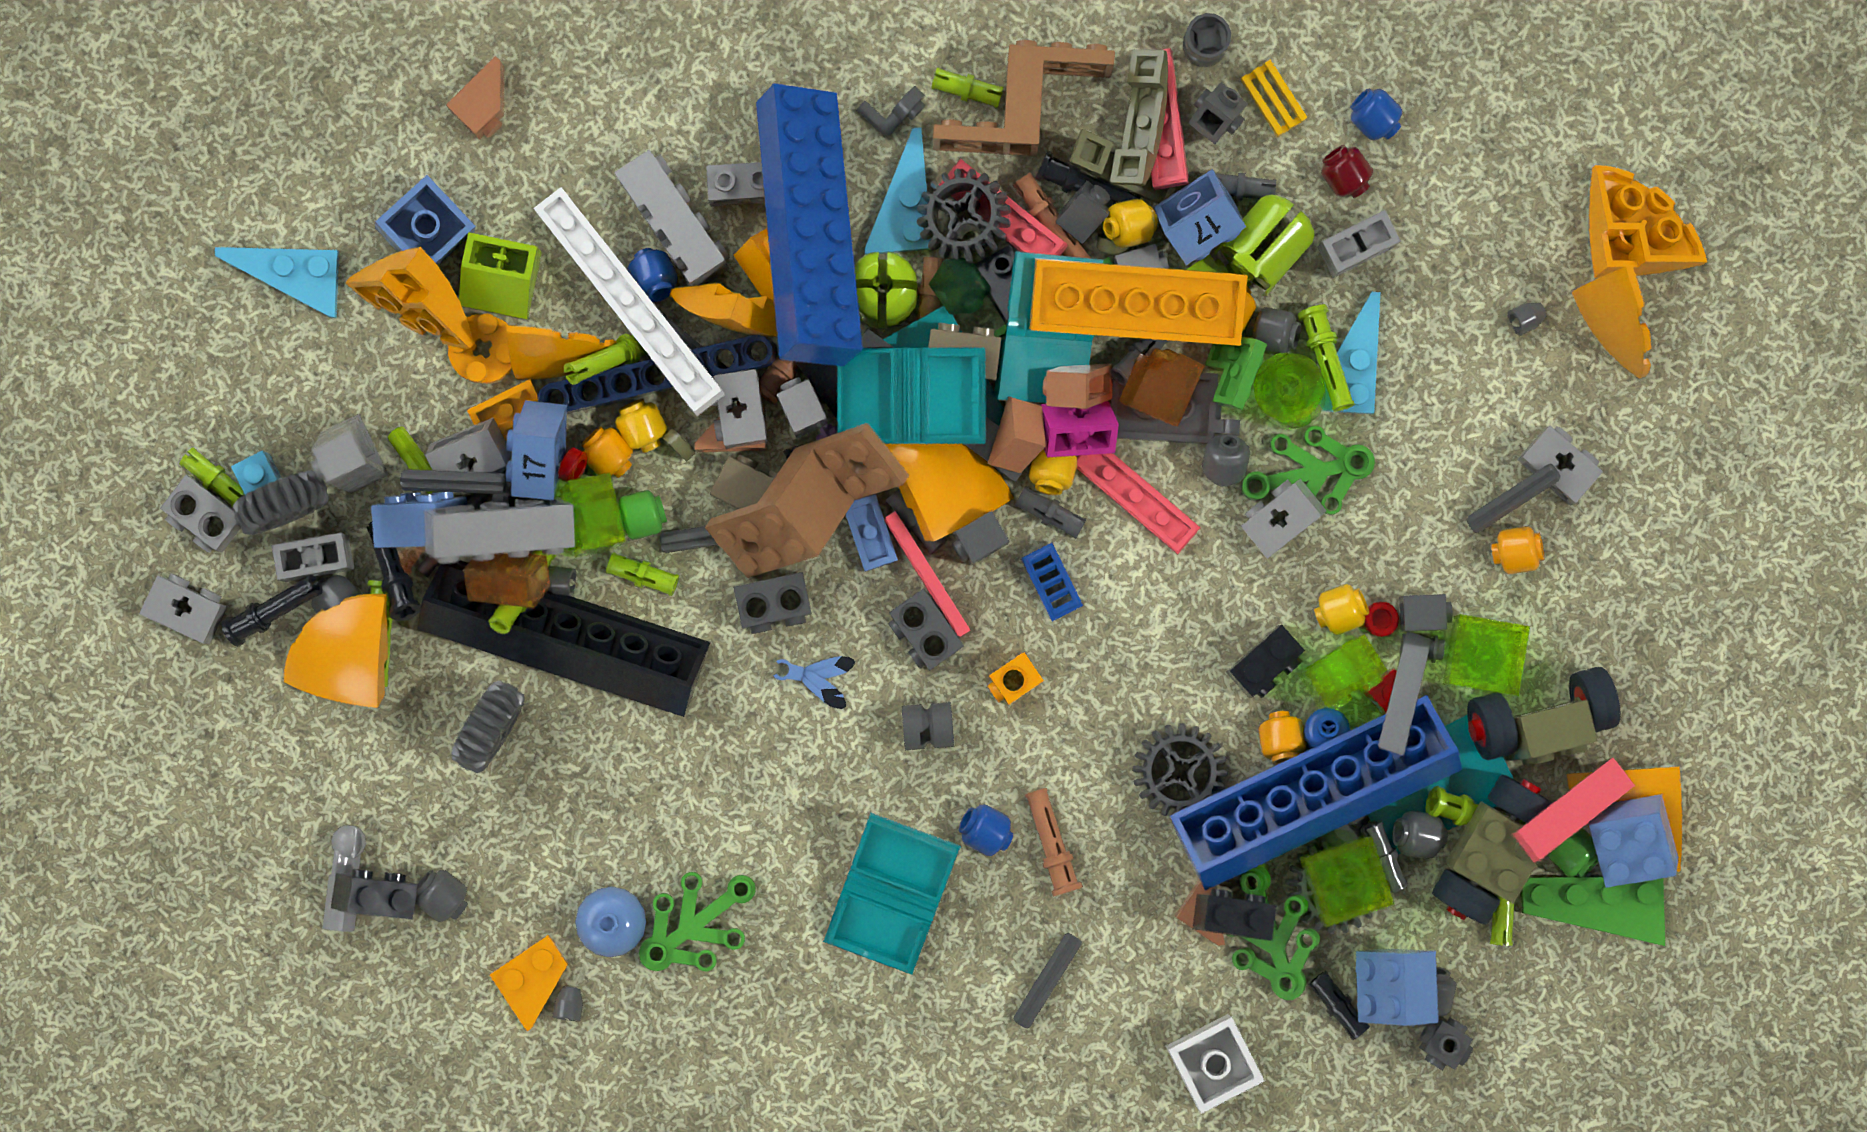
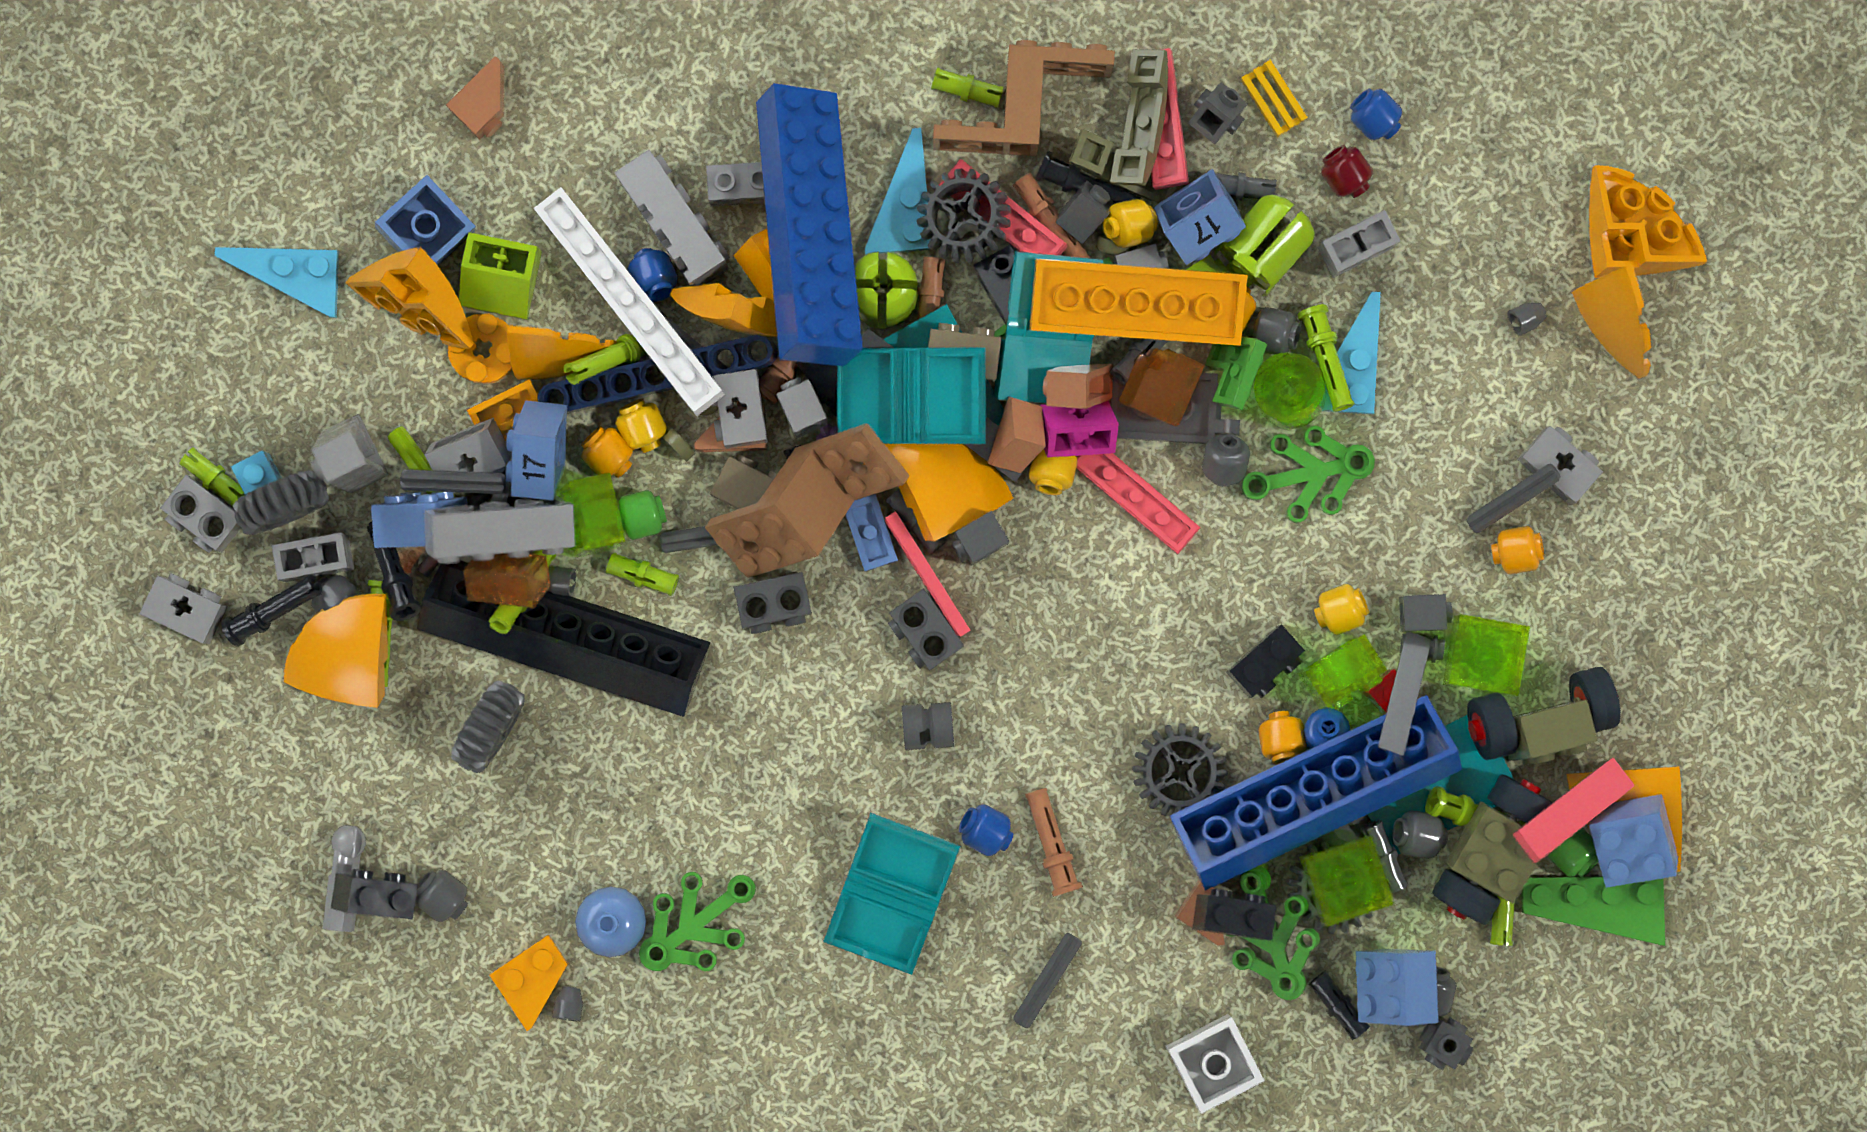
(572, 465): red tile -> none
(815, 675): medium blue piece -> none
(908, 107): dark grey plate -> none
(960, 286): clear green brick -> none
(1030, 676): light orange brick -> none
(1038, 555): blue slope -> none
(1050, 512): dark grey pin -> none
(1206, 40): dark grey wheel -> none
(1269, 533): light grey brick -> none
(1381, 619): red tile -> none

